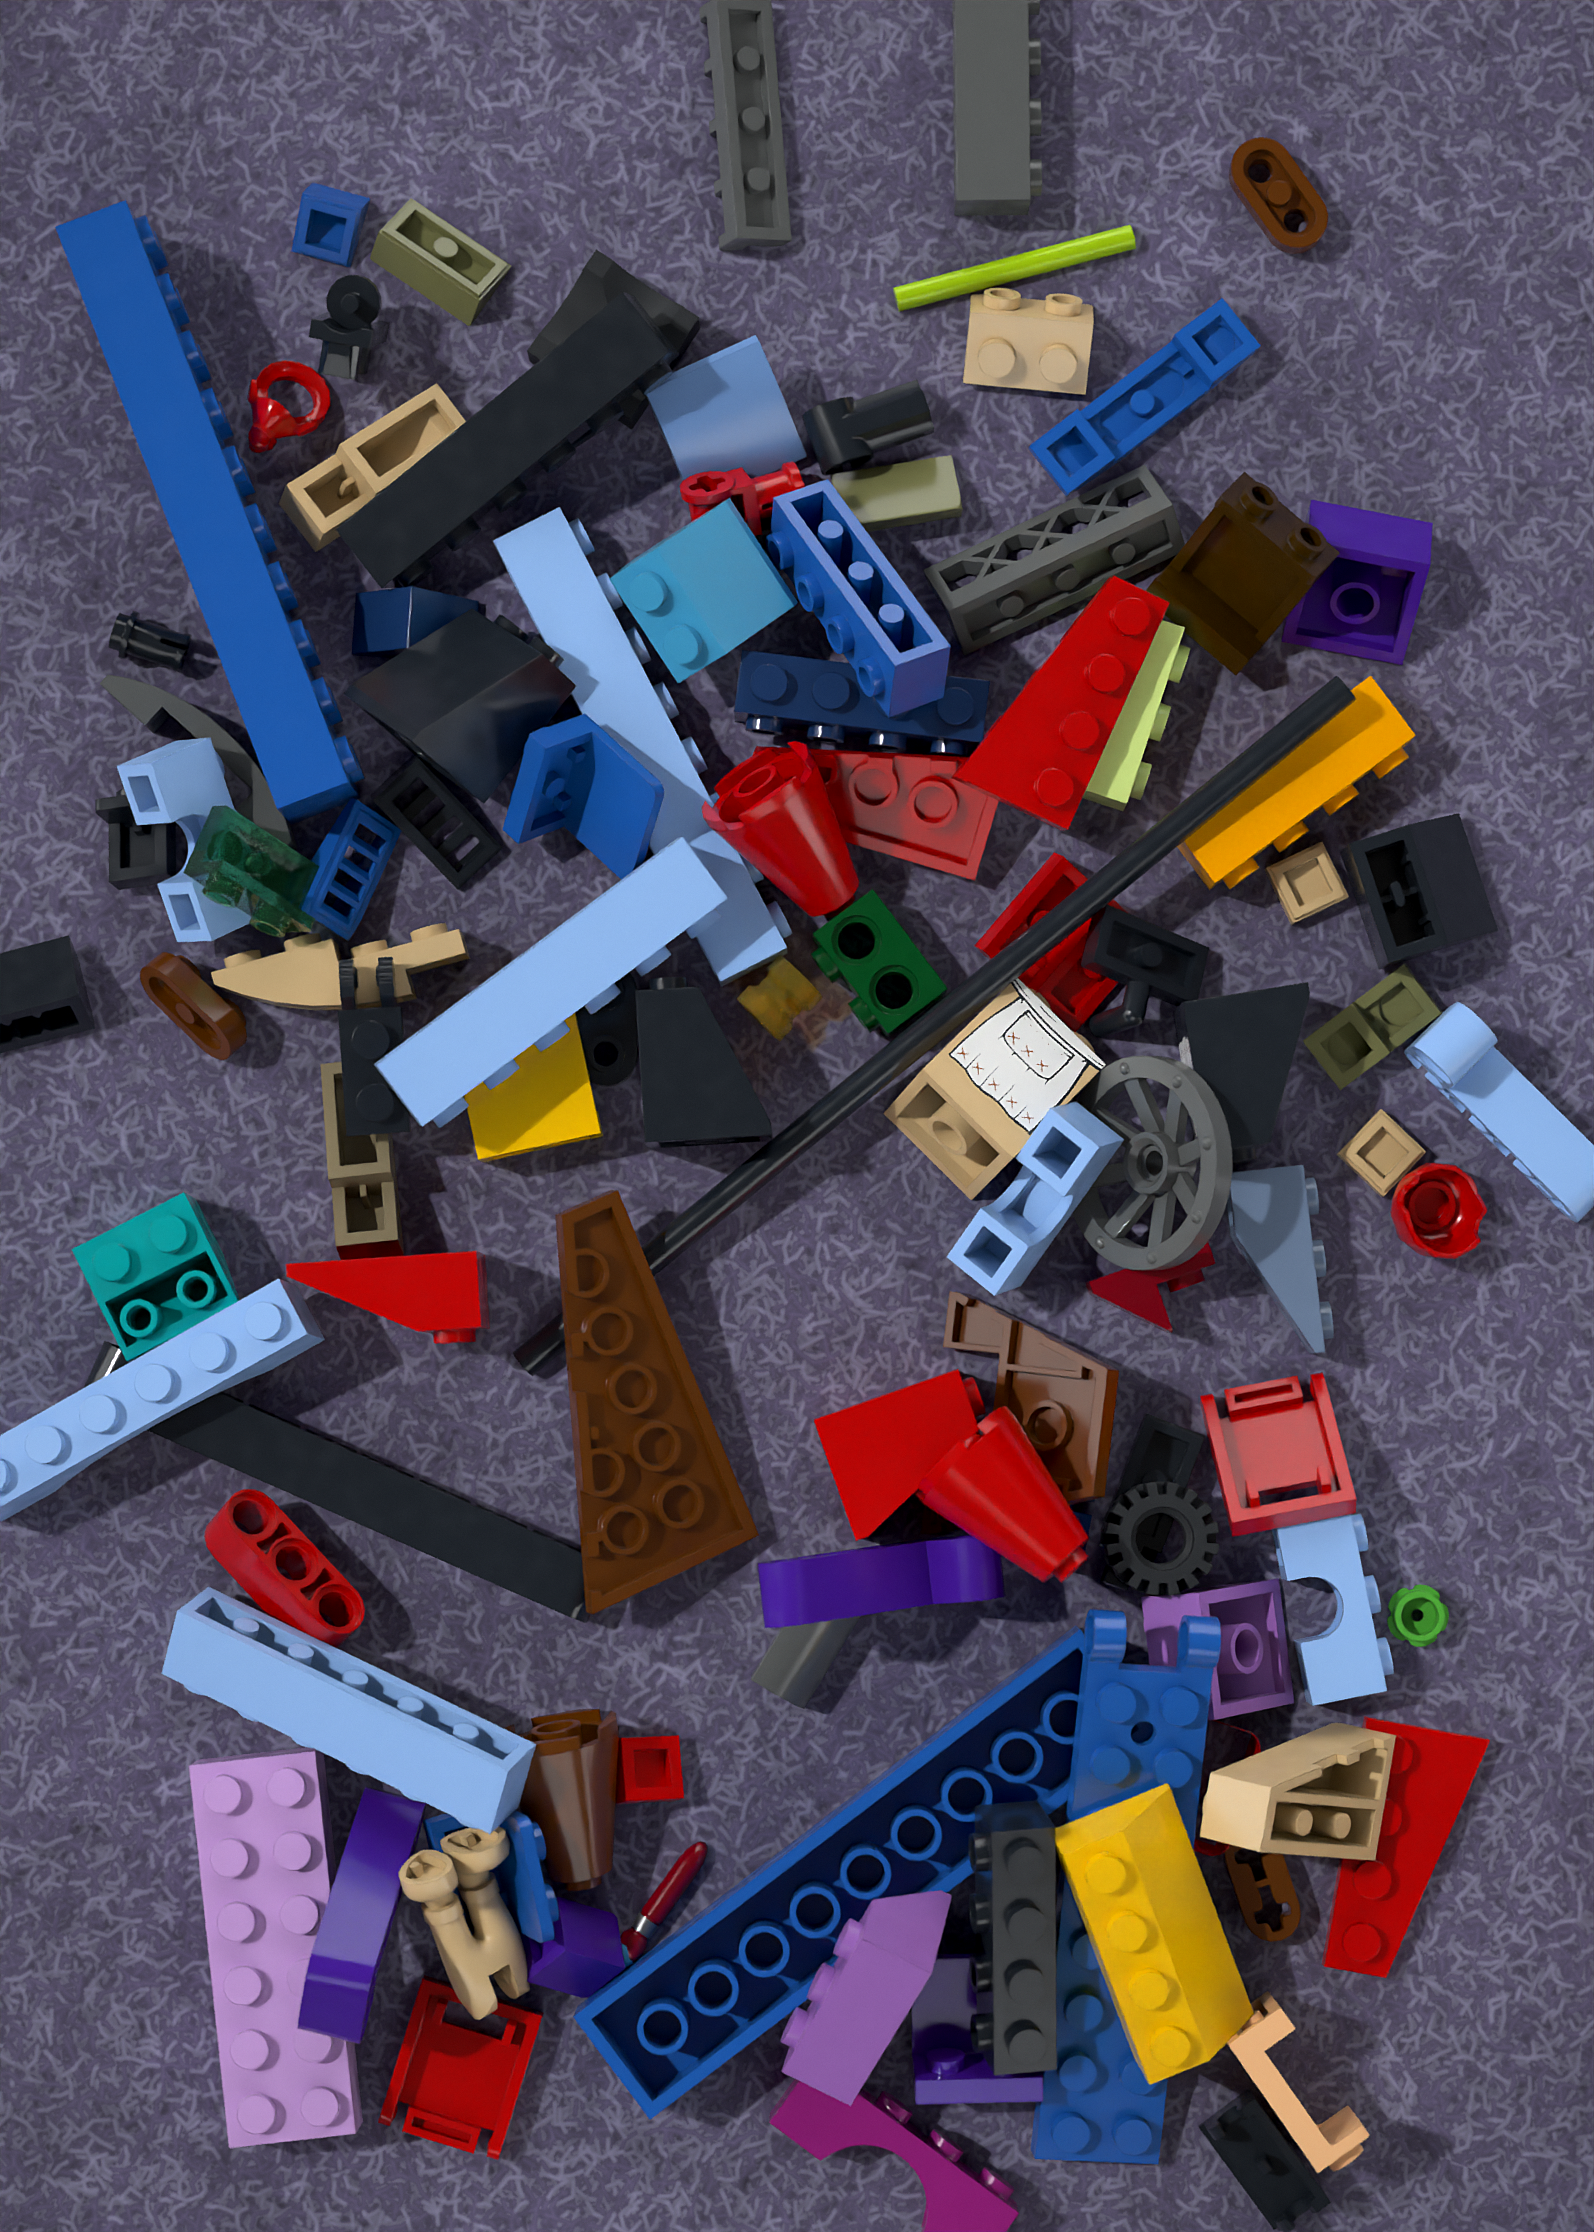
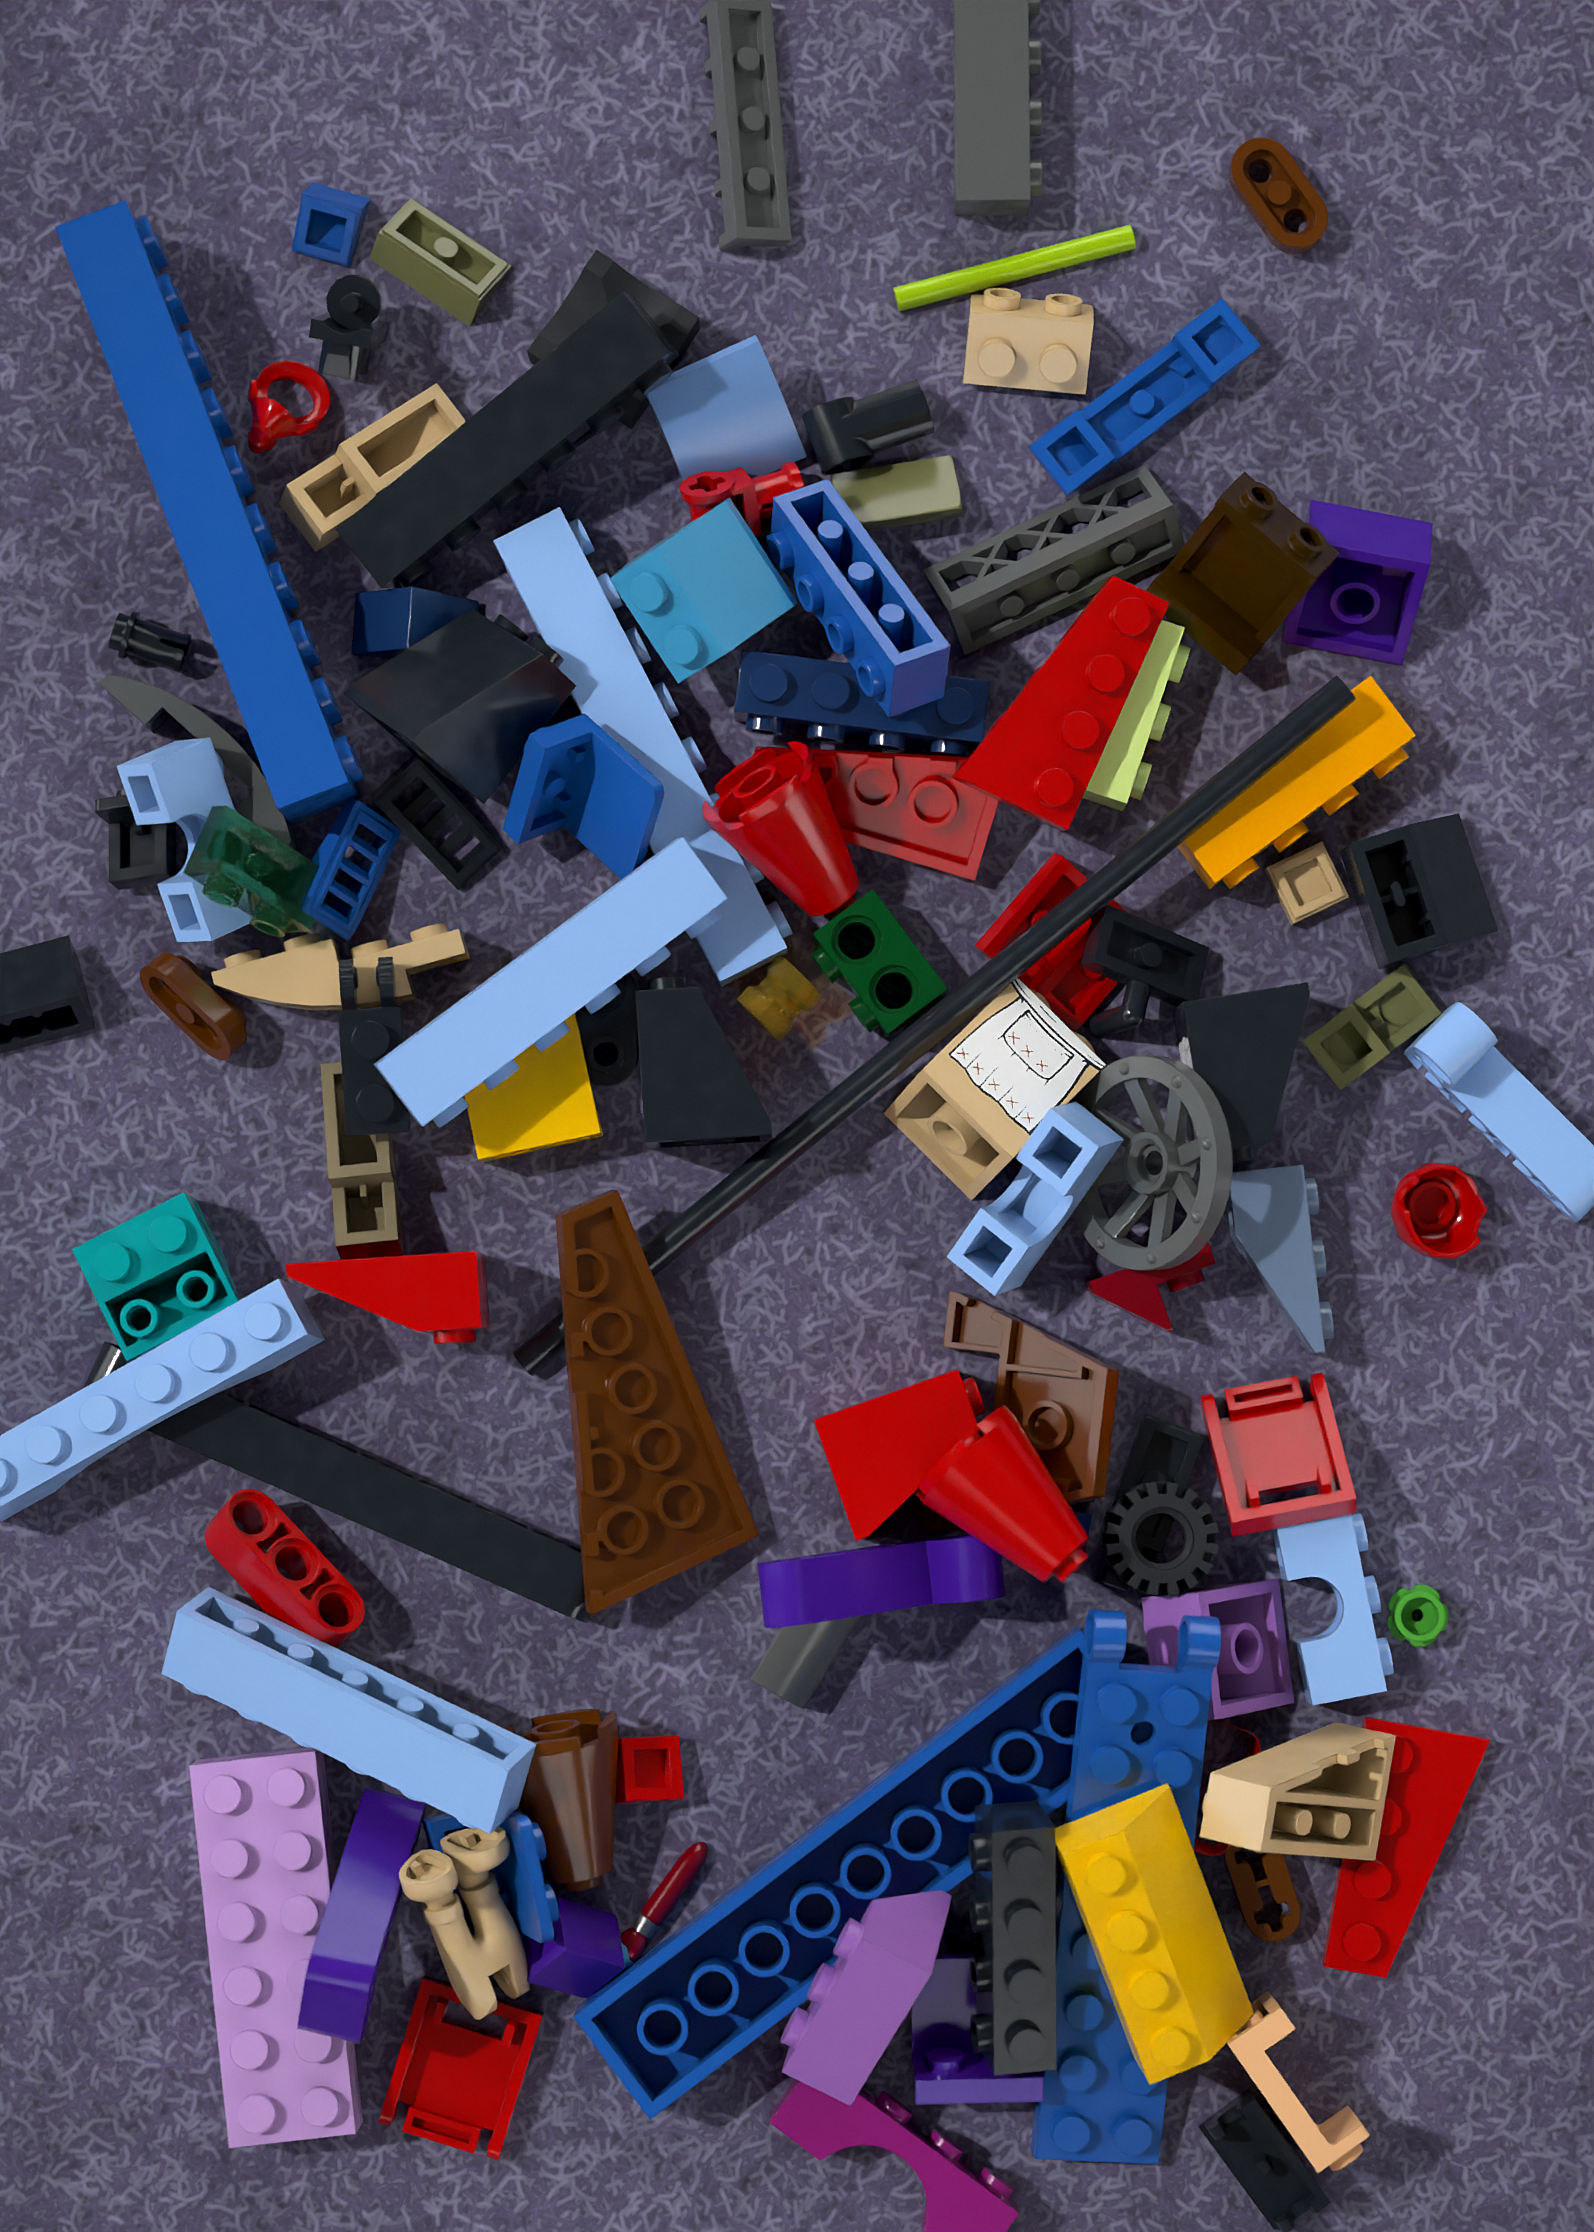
(1381, 1153): tan tile -> none

